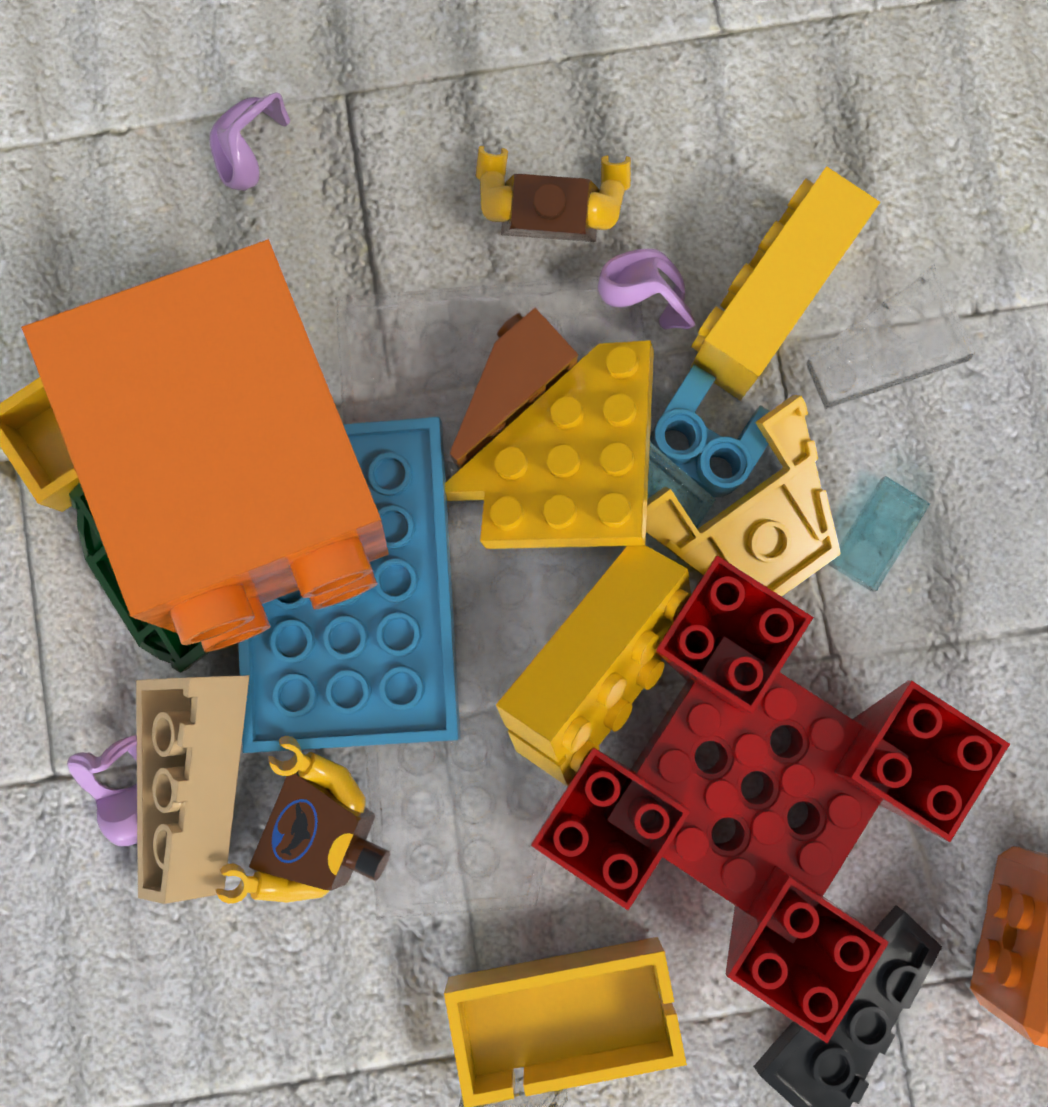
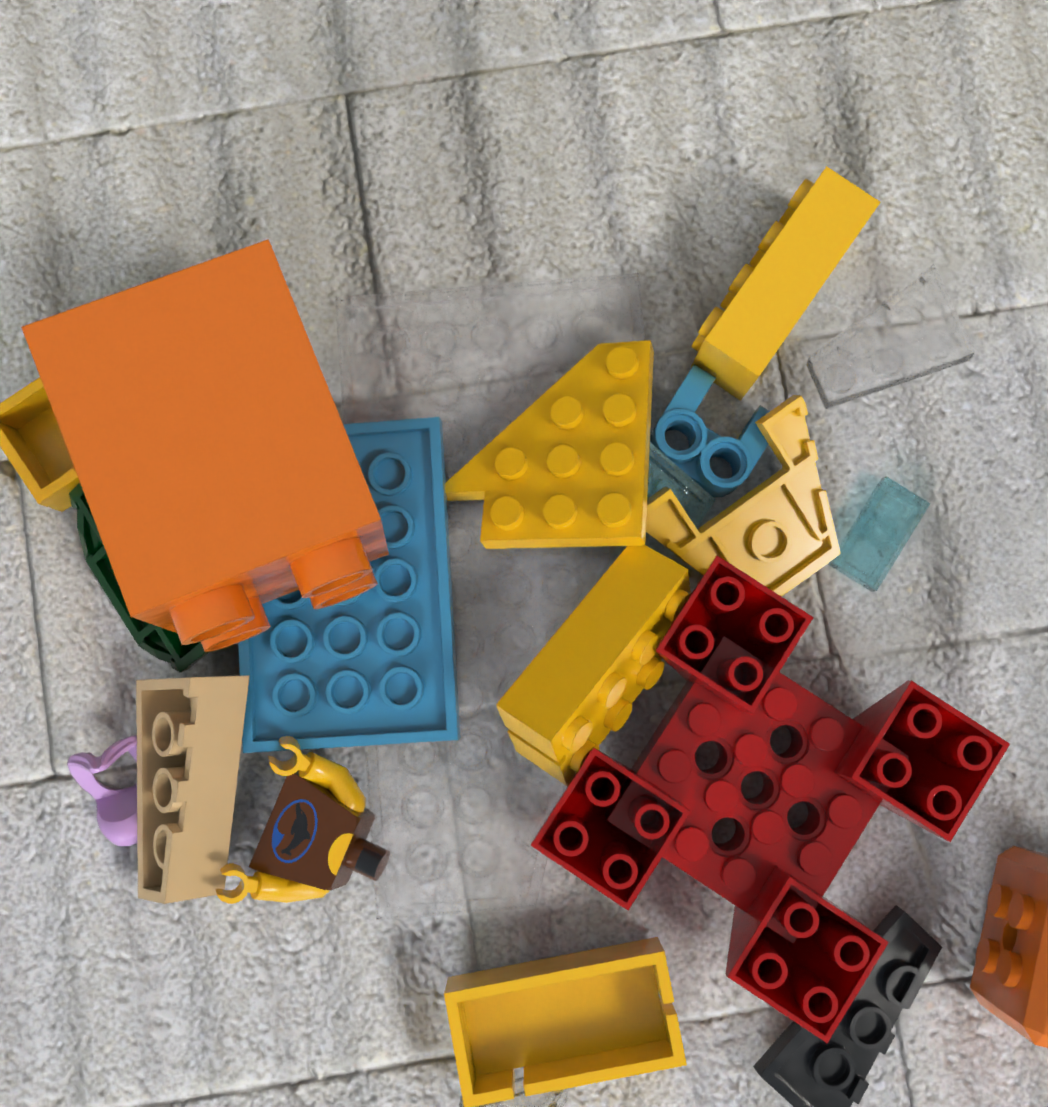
(230, 152): lavender piece -> none
(518, 371): dark orange slope -> none
(551, 204): torso -> none
(635, 277): lavender piece -> none

